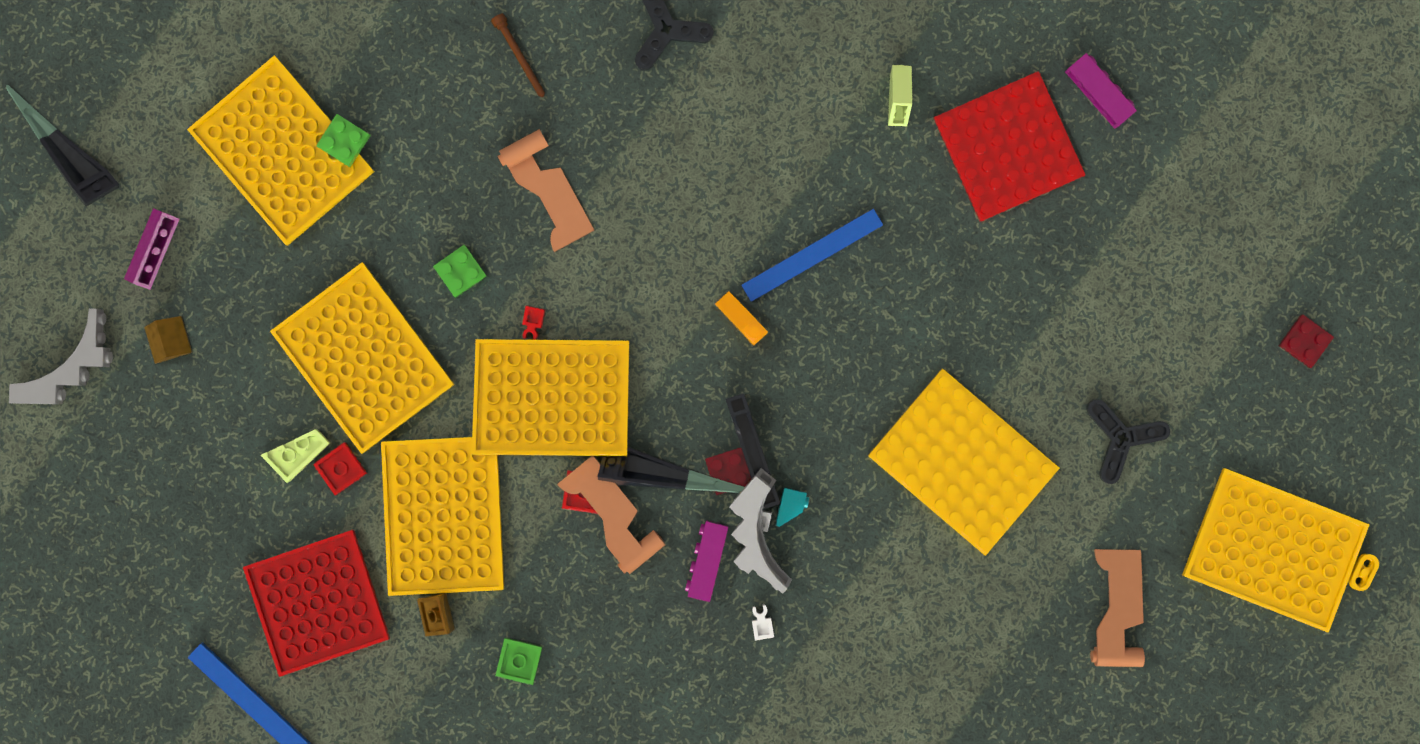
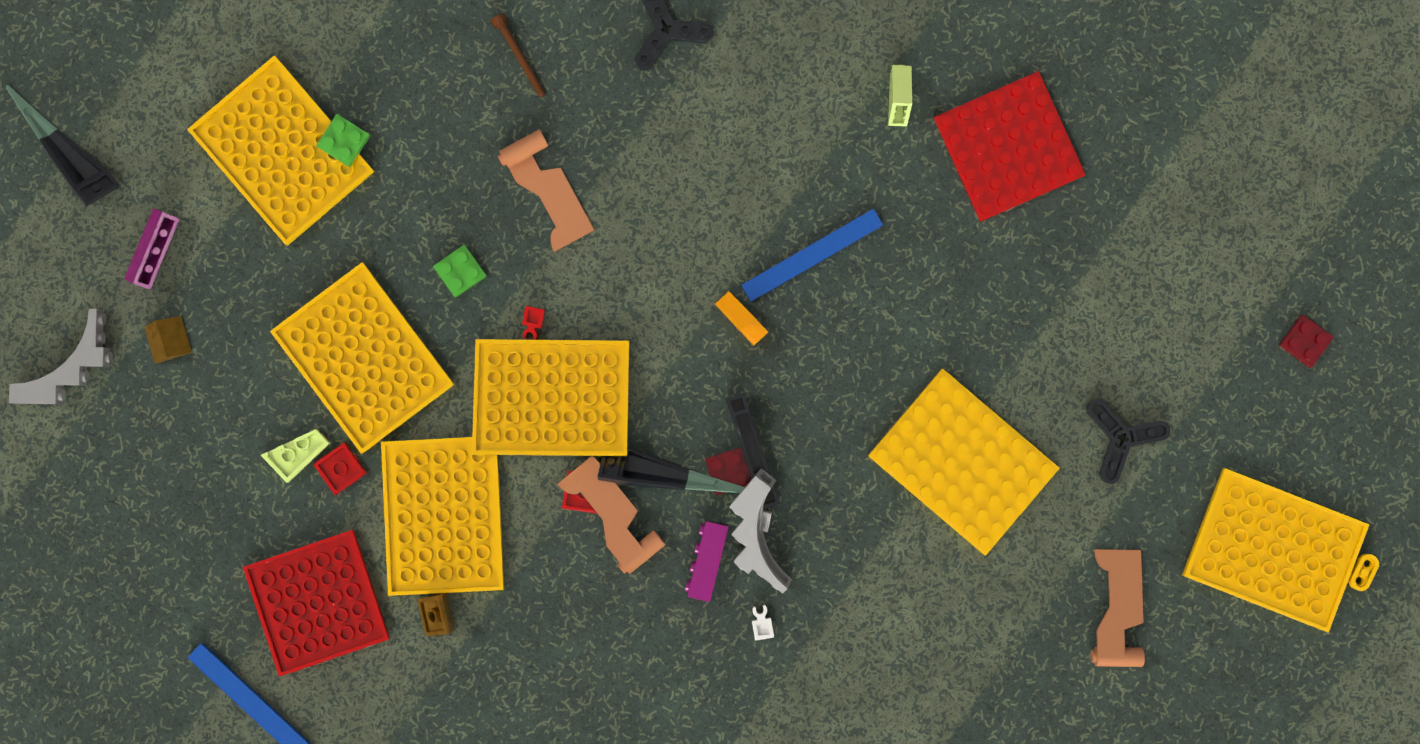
(519, 661): bright green plate -> none
(791, 505): teal slope -> none
(1100, 90): magenta brick -> none

